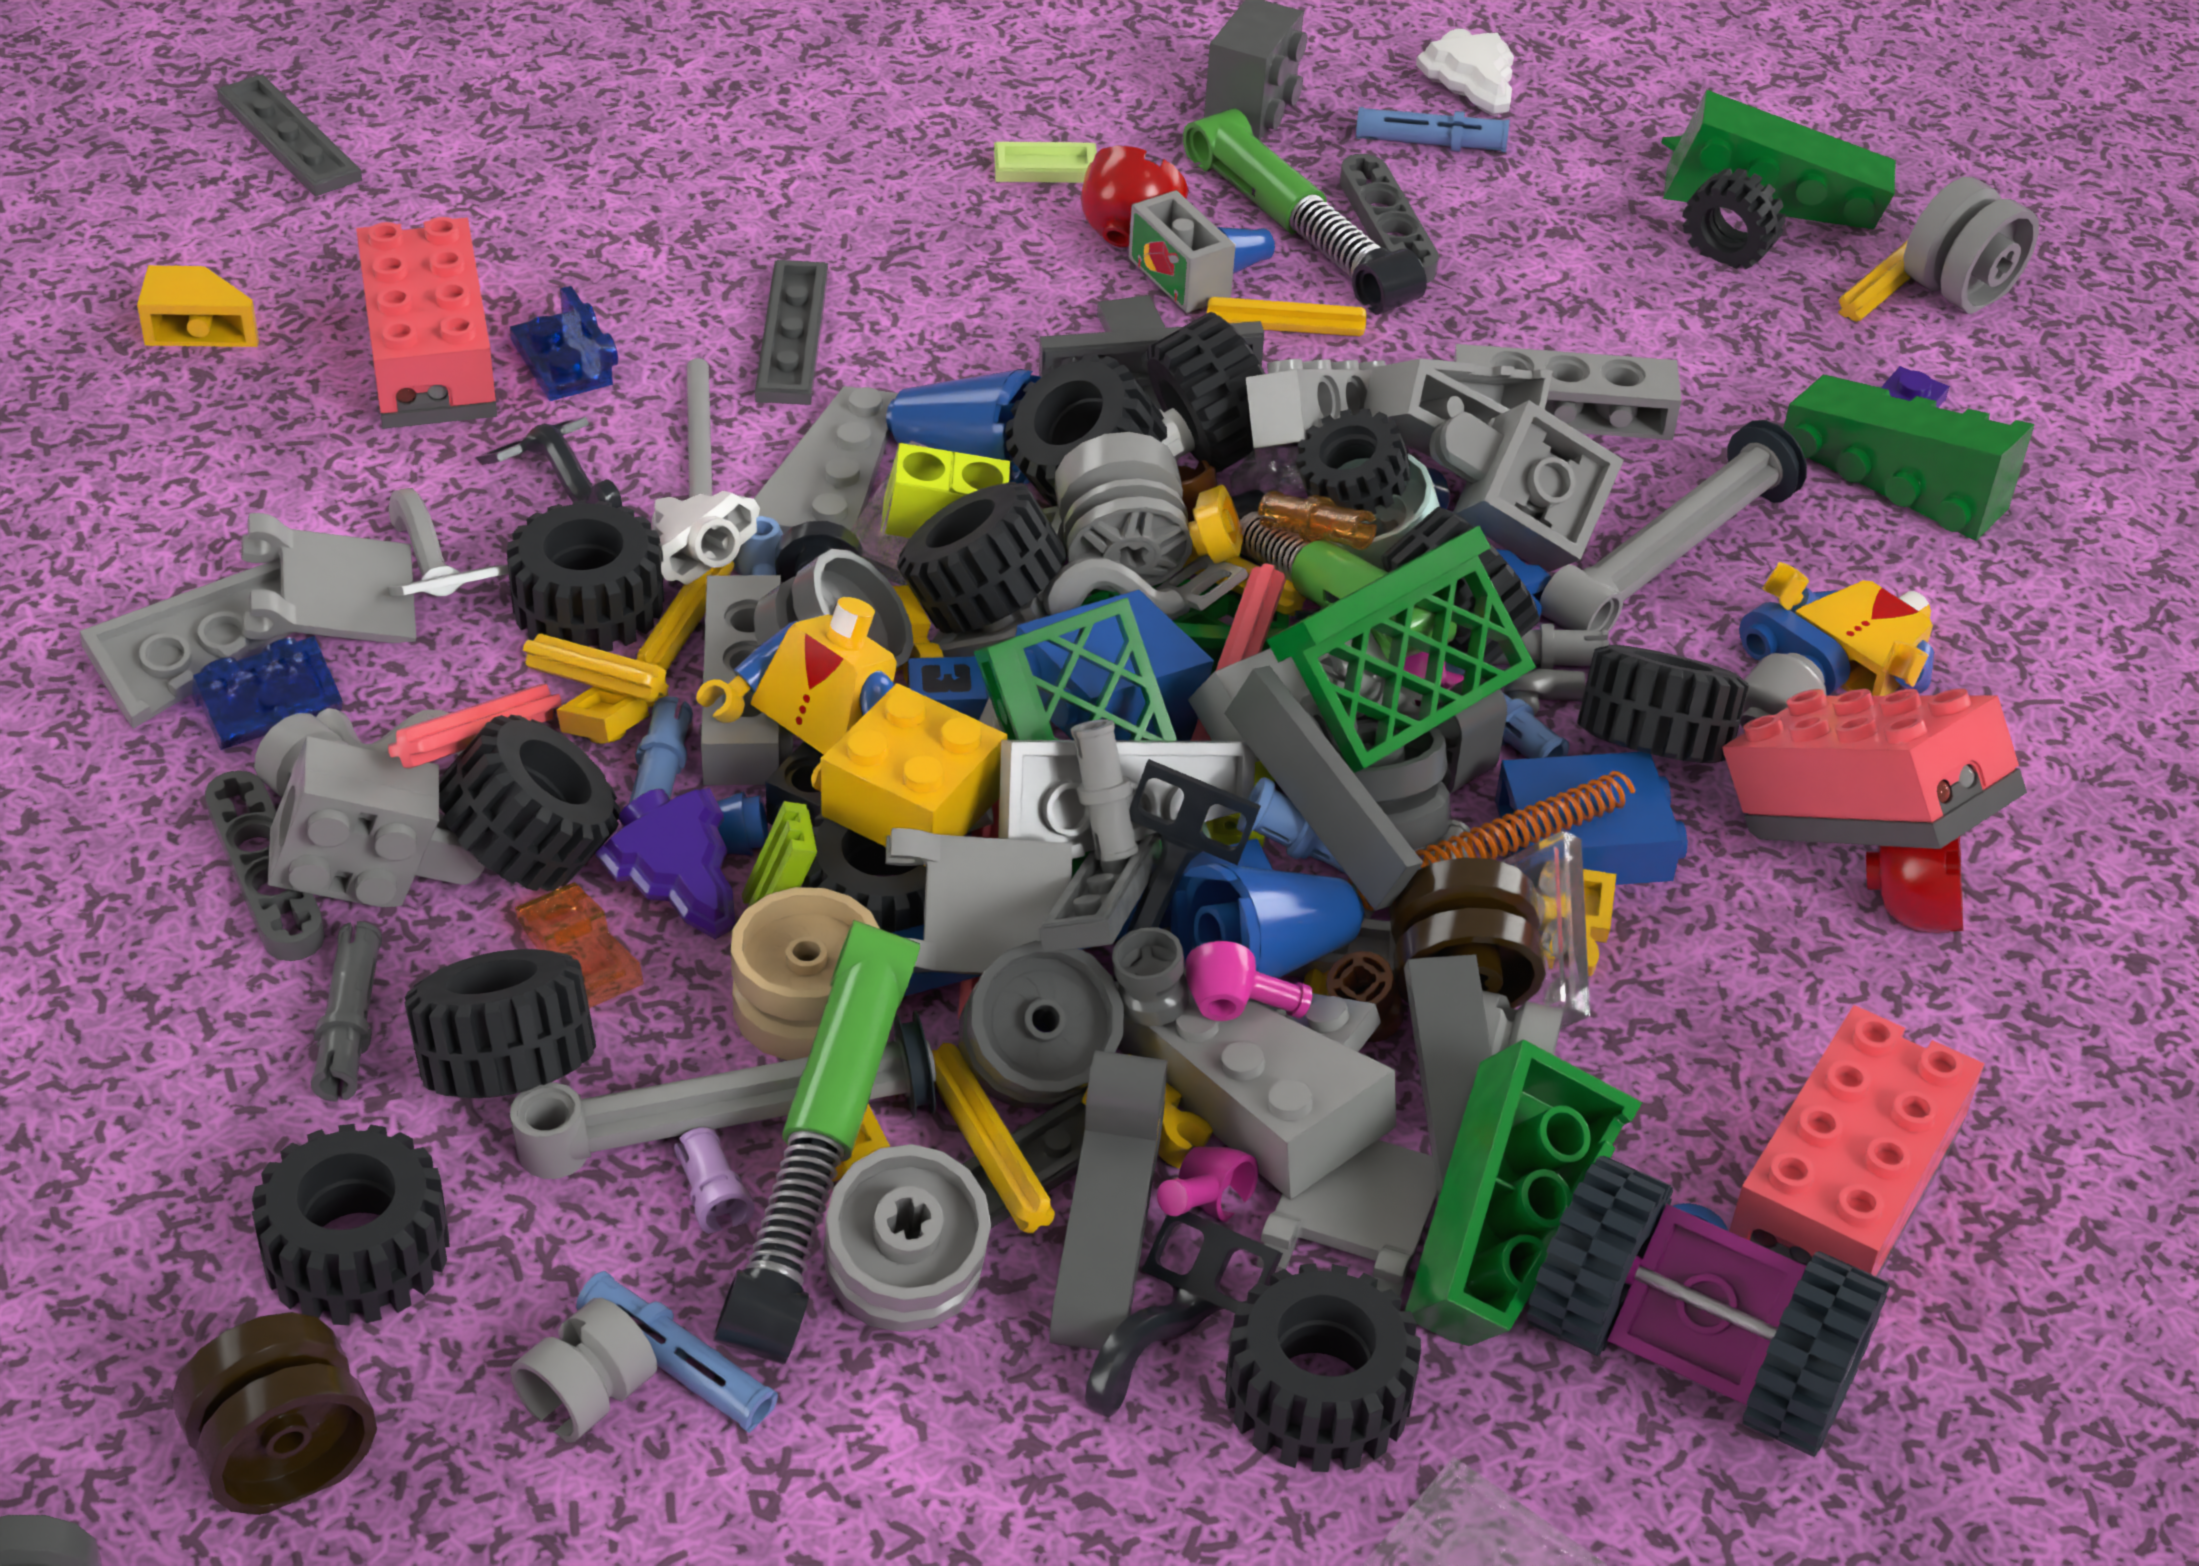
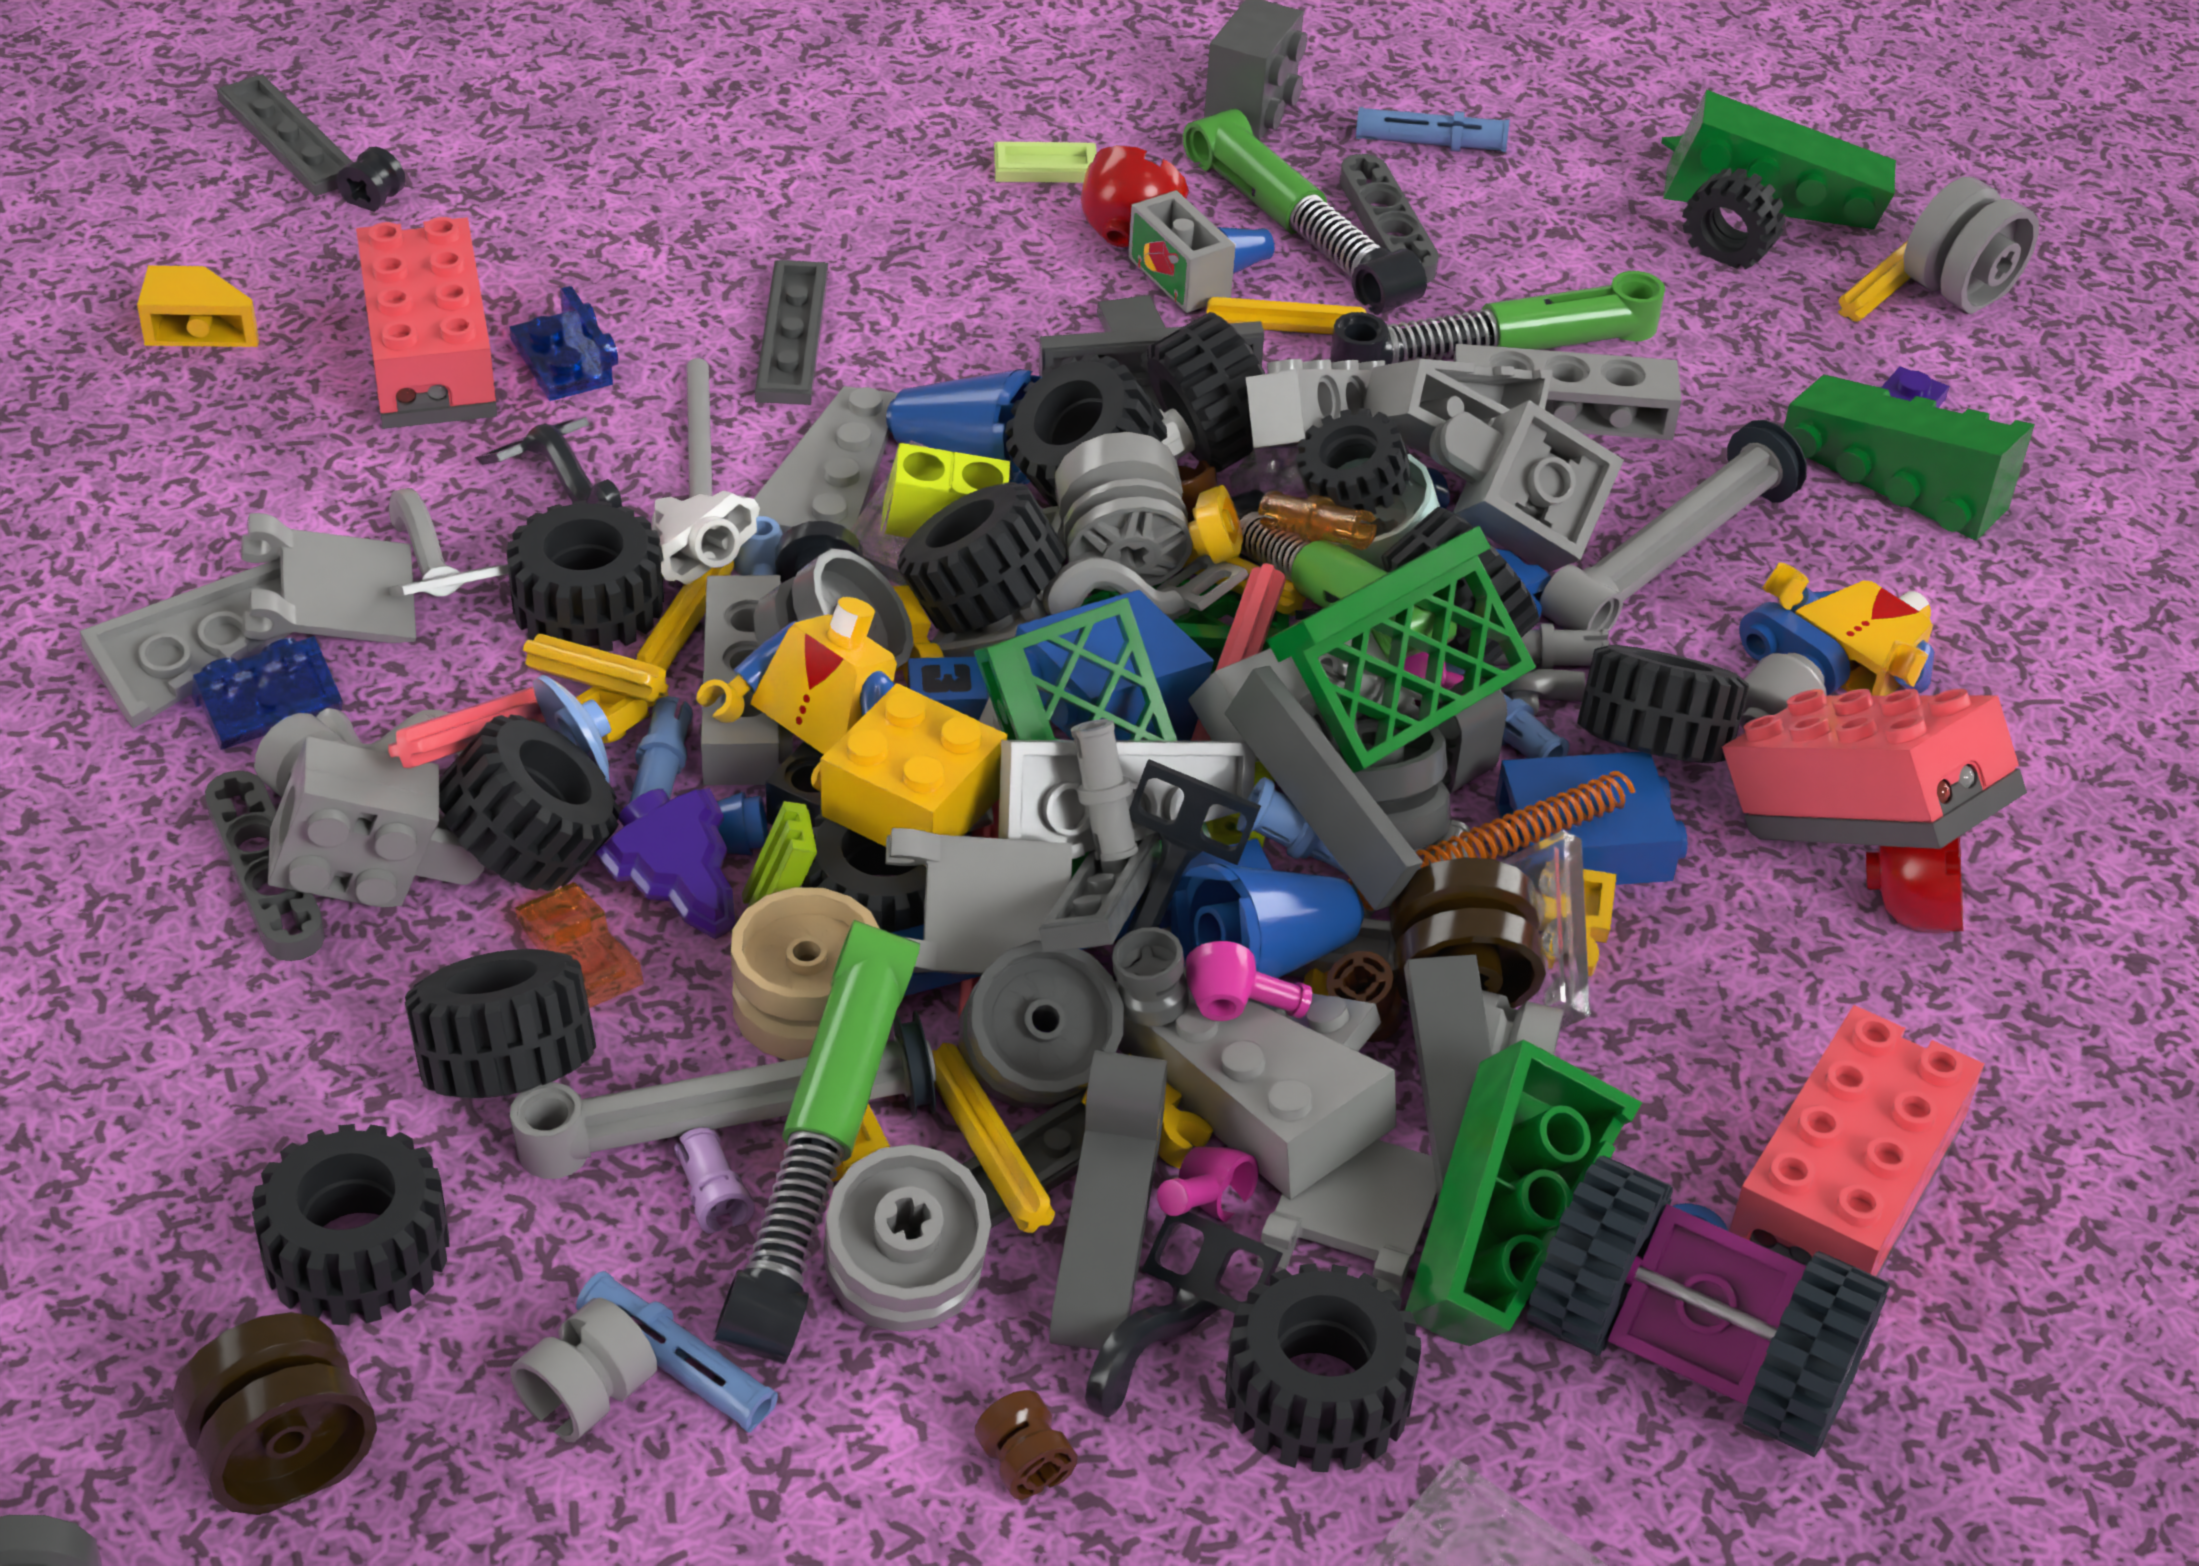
(344, 1027): dark grey pin -> none
(371, 179): none -> black wheel
(579, 722): none -> light blue dish
(1021, 1438): none -> reddish brown wheel
(1472, 68): white rock -> none
(1621, 310): none -> piece

